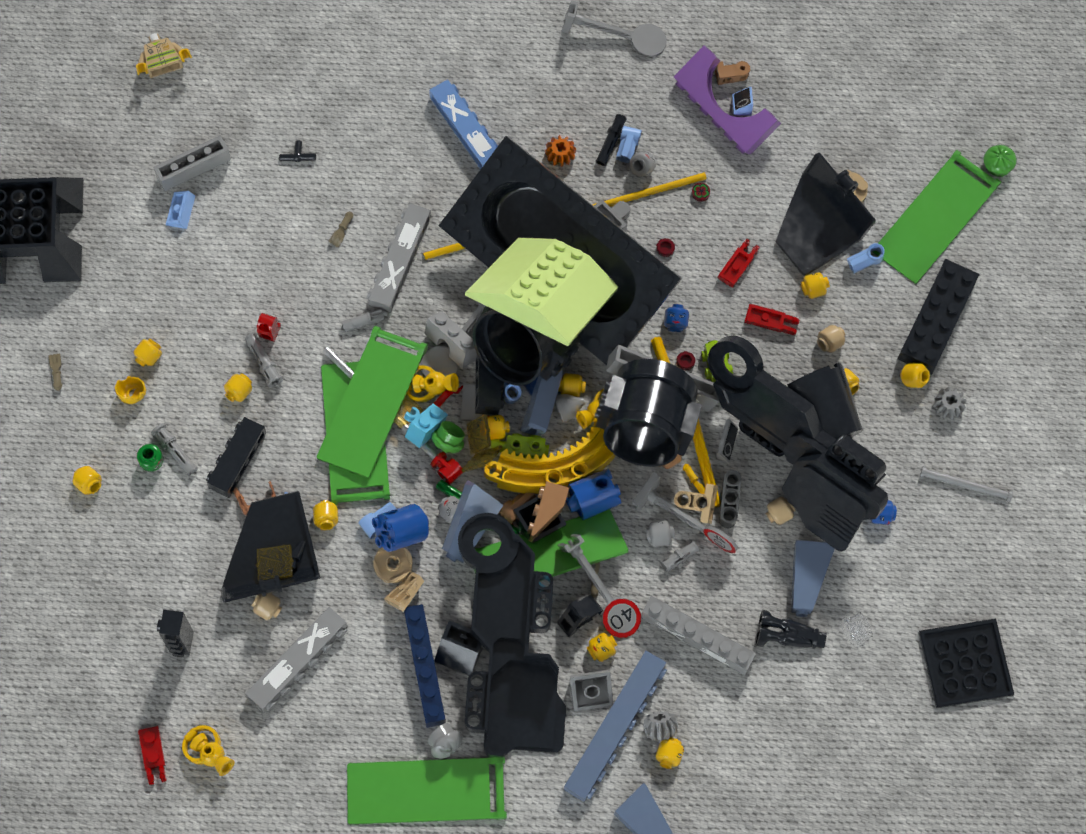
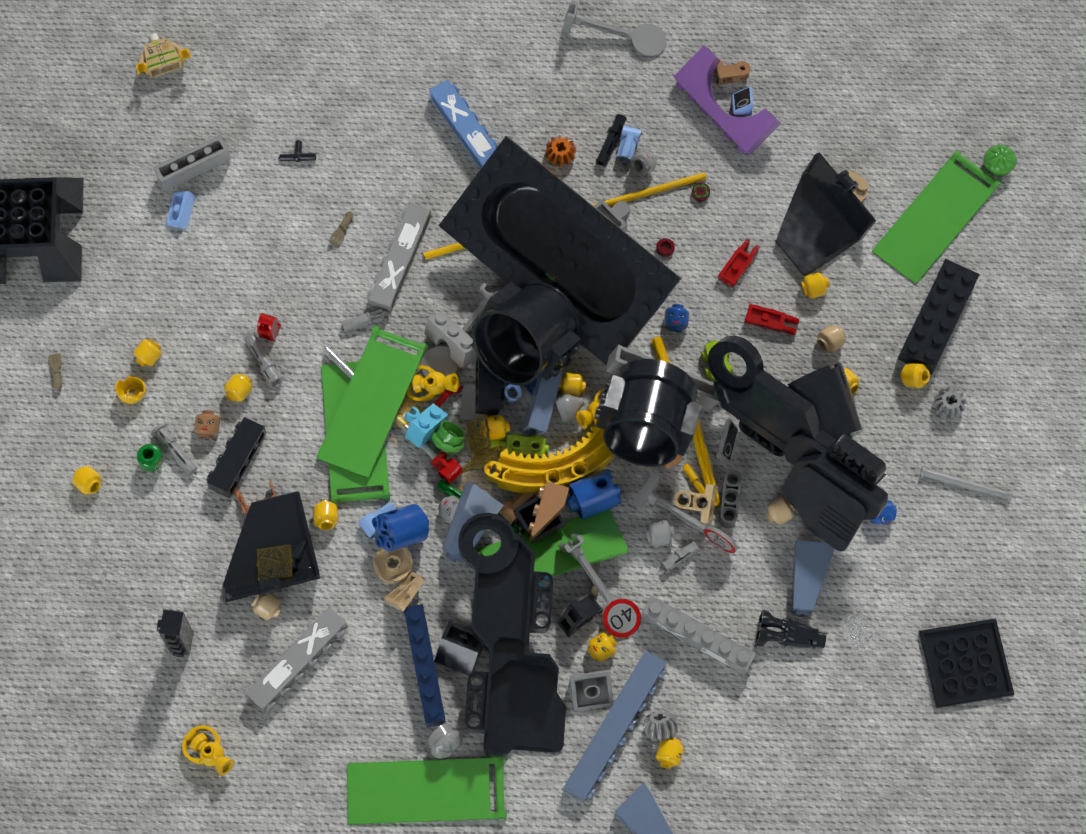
(152, 752): red hinge -> none
(207, 424): none -> medium nougat head
(545, 287): yellowish green slope -> none
(685, 361): dark red tile -> none
(865, 259): light blue piece -> none

